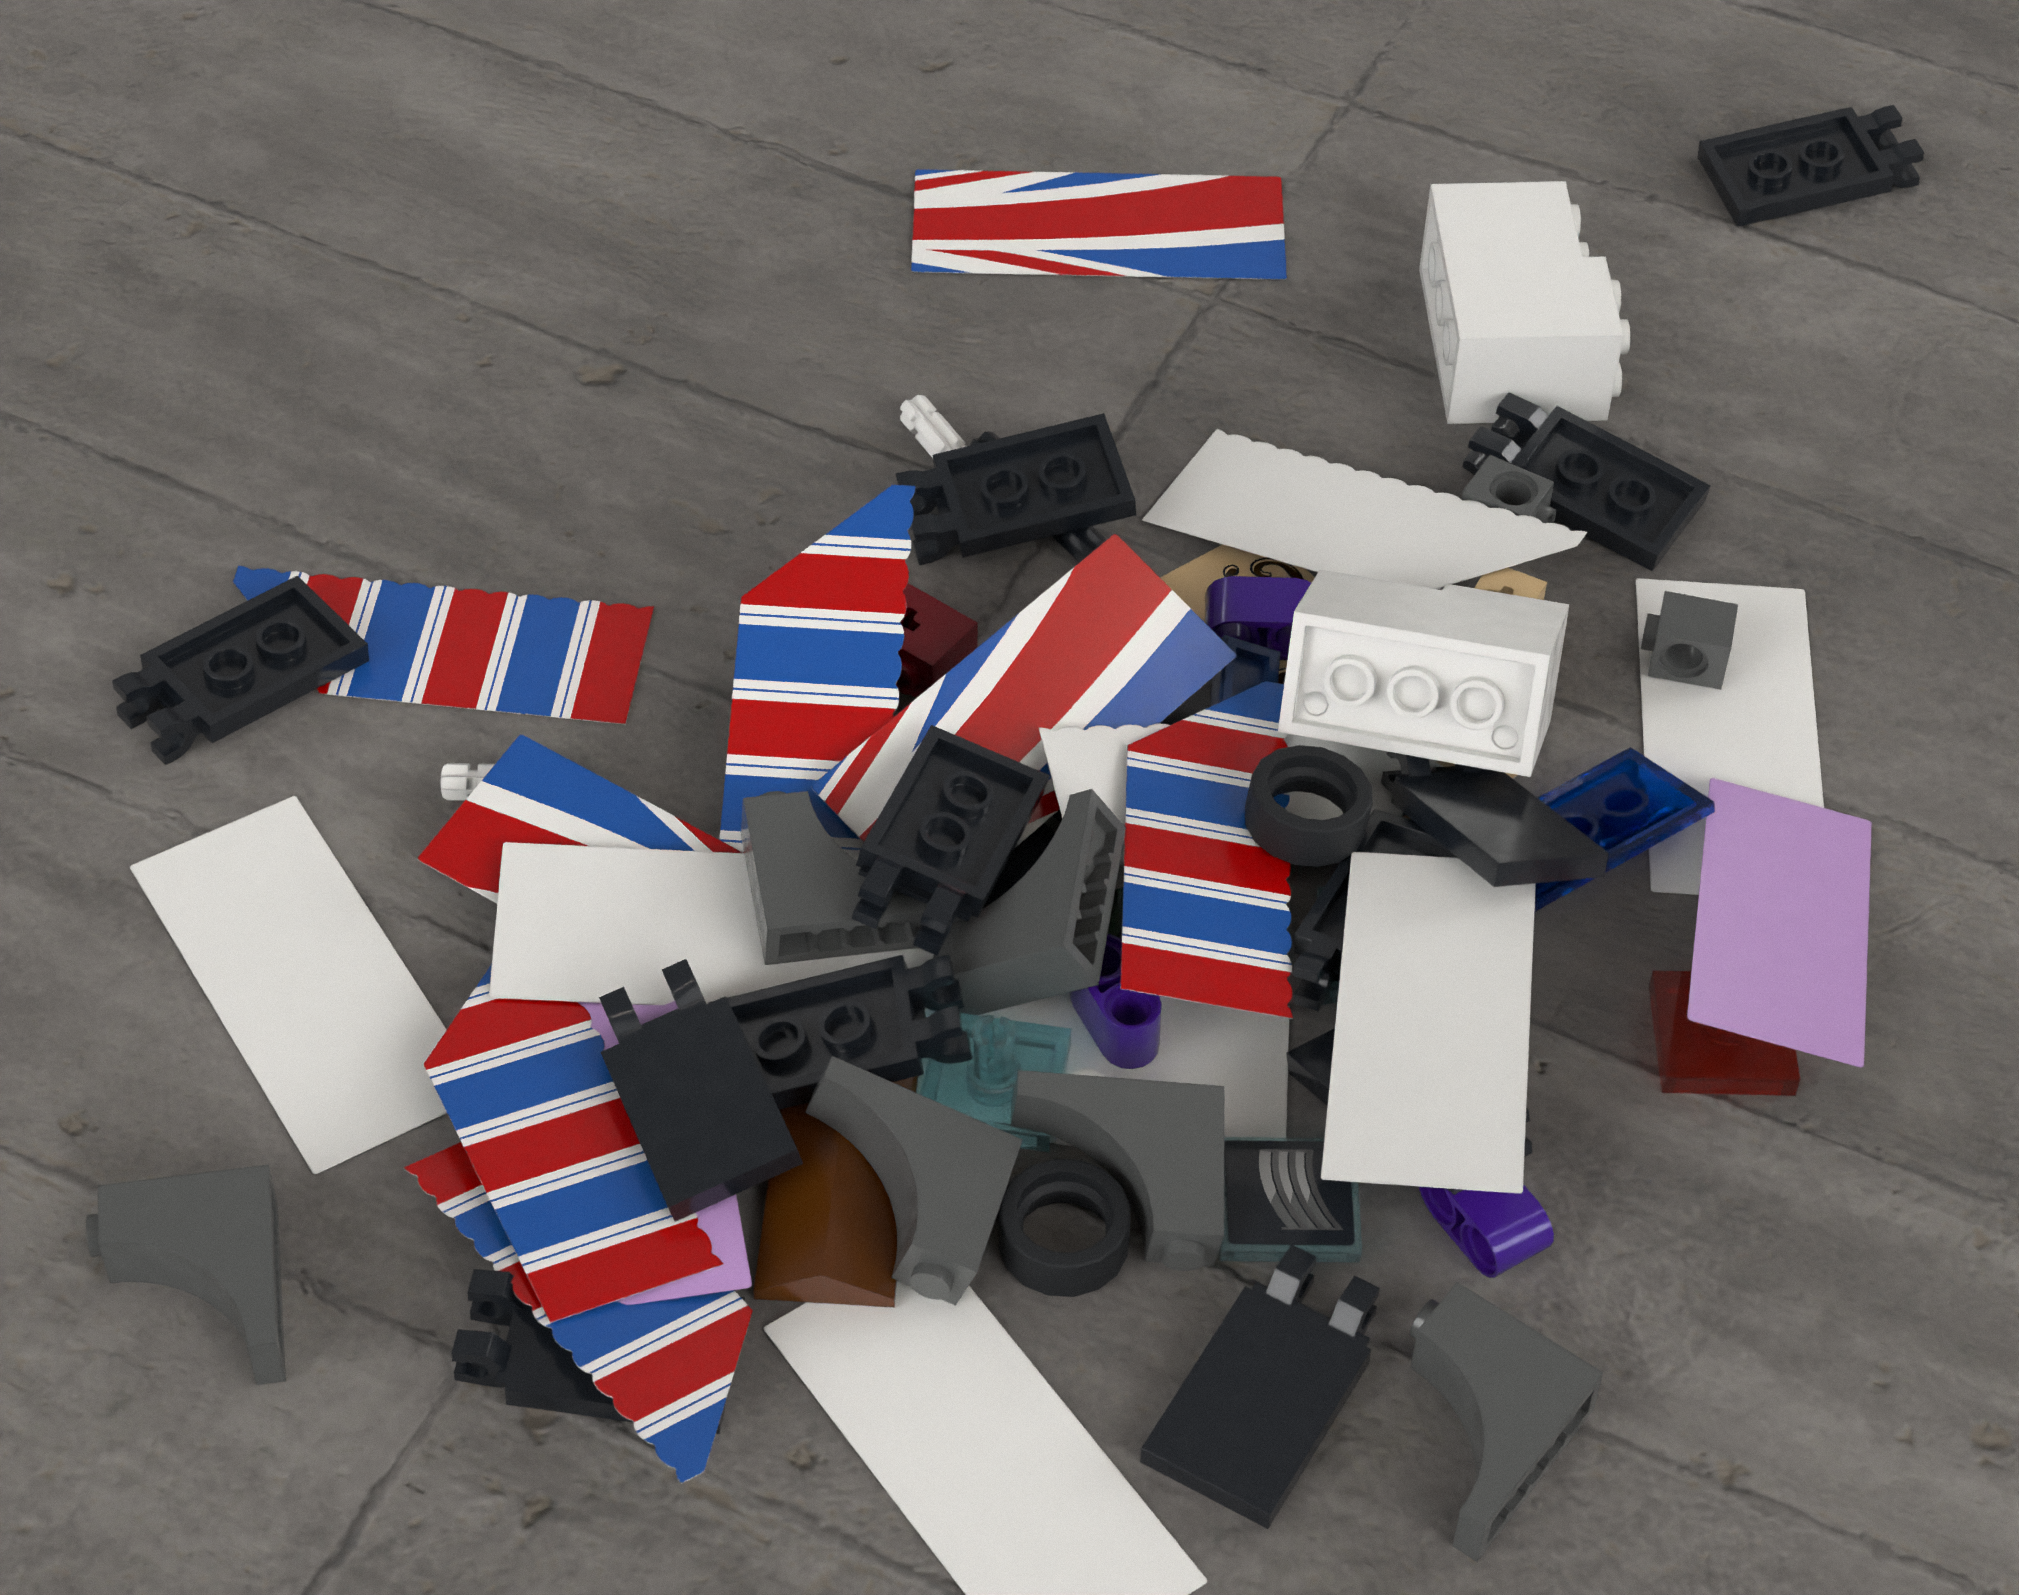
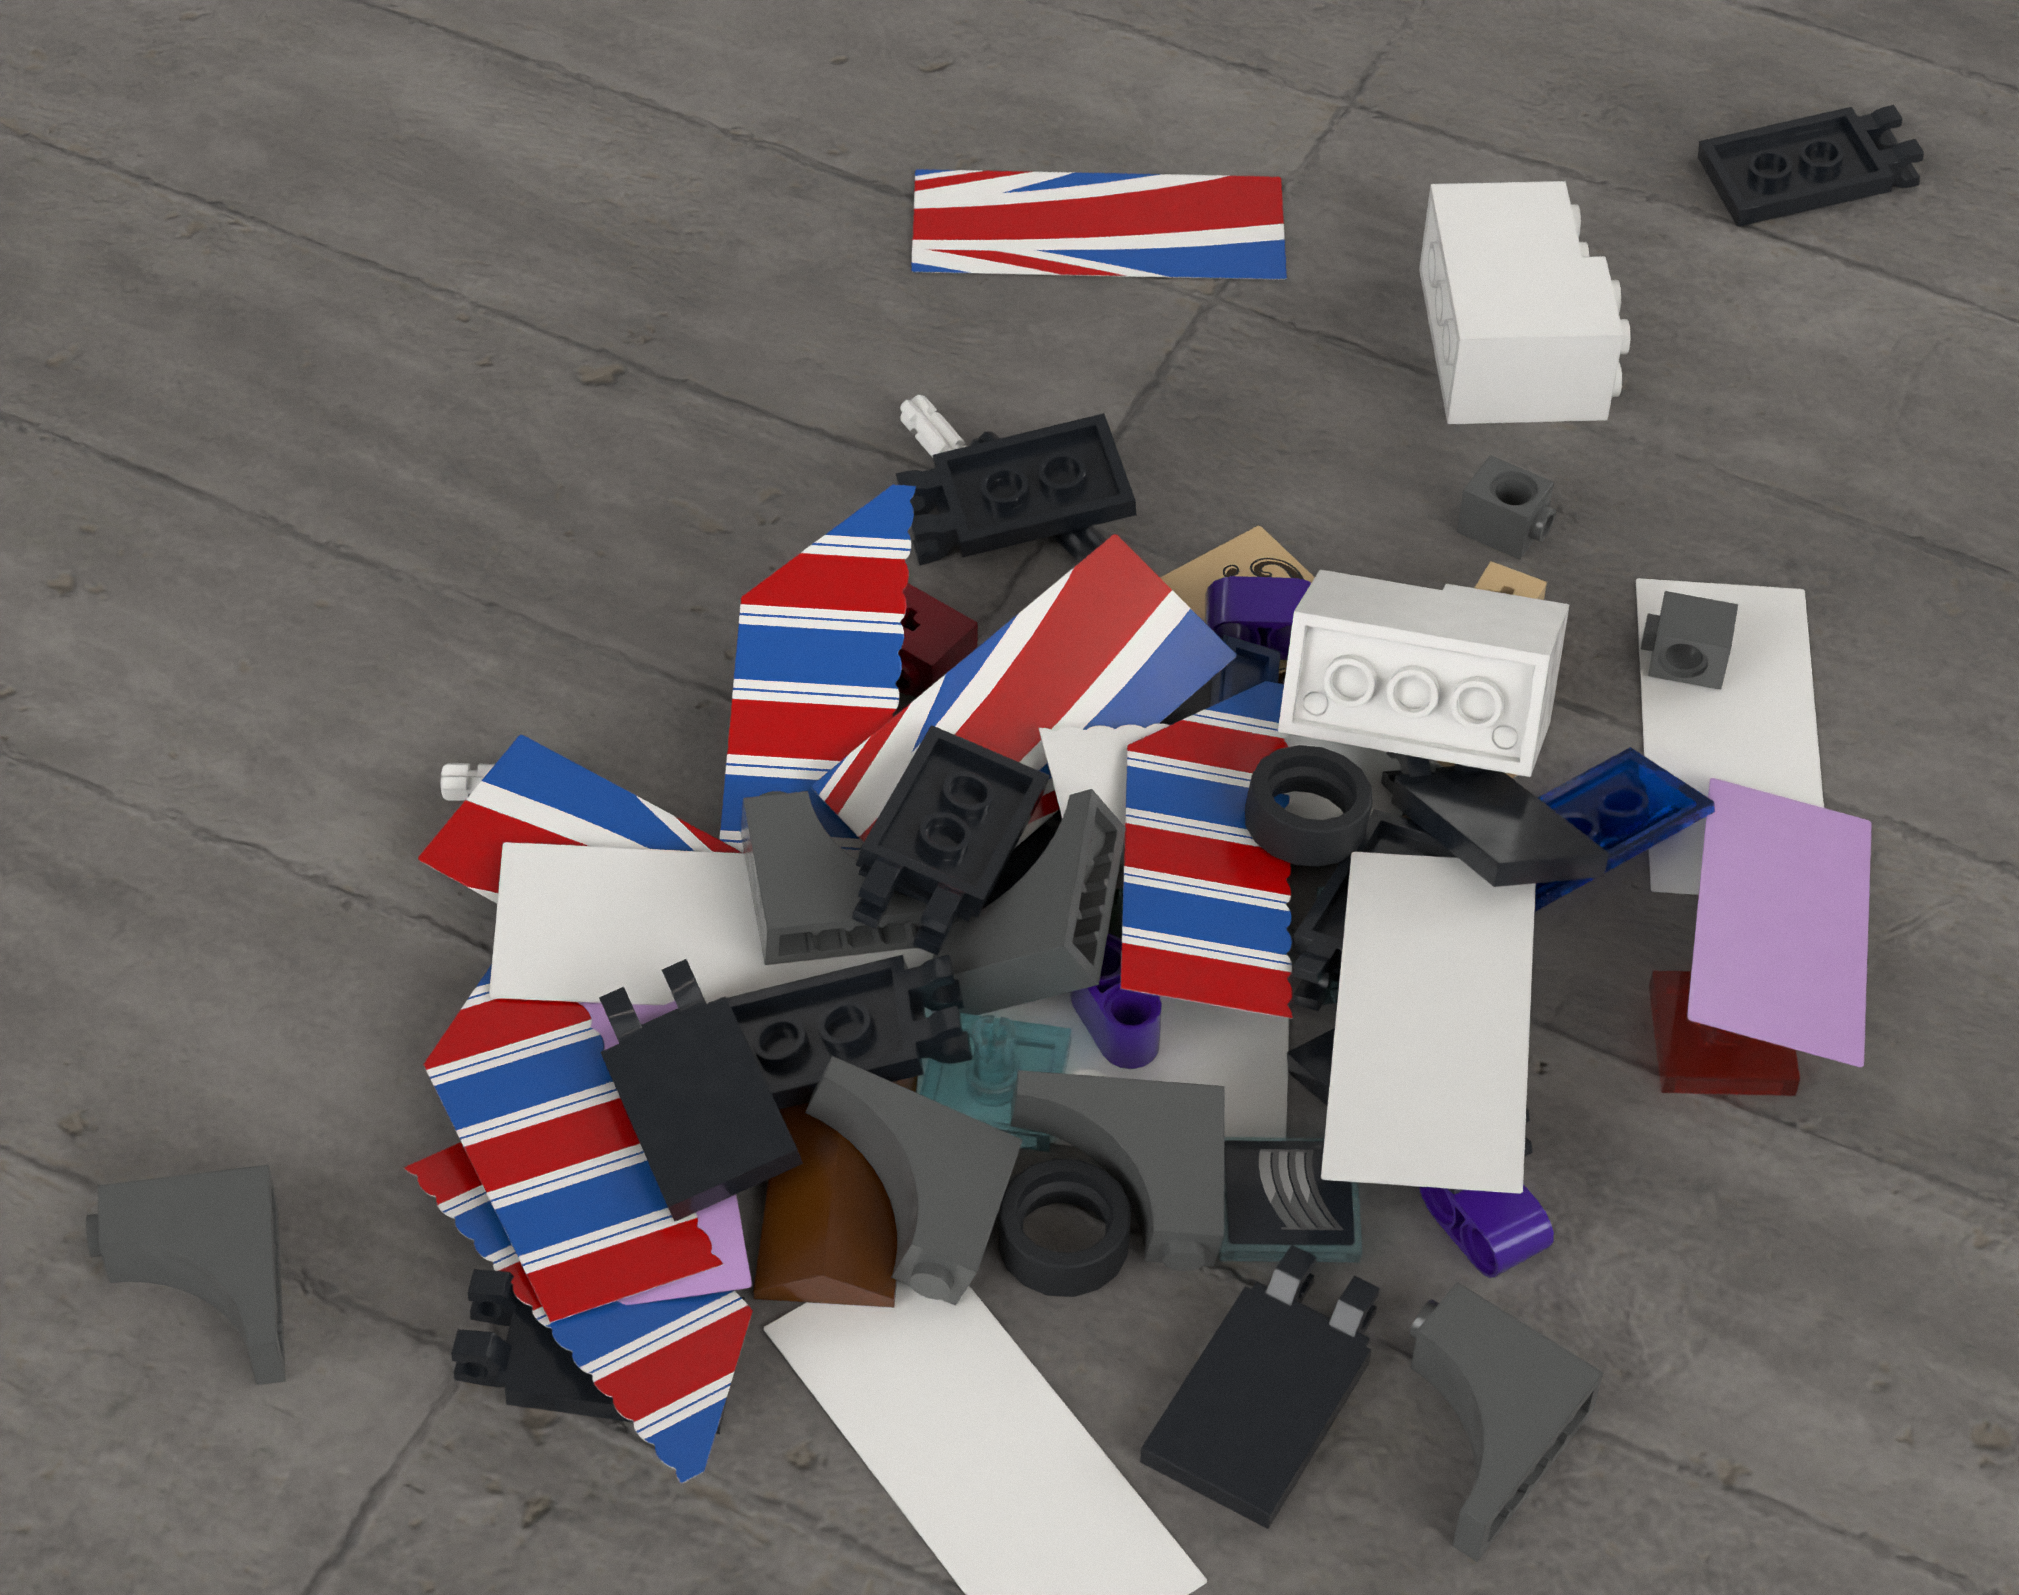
(238, 668): black tile -> none
(301, 980): white sticker -> none
(481, 646): sticker -> none
(1345, 518): white sticker -> none
(1599, 480): black tile -> none

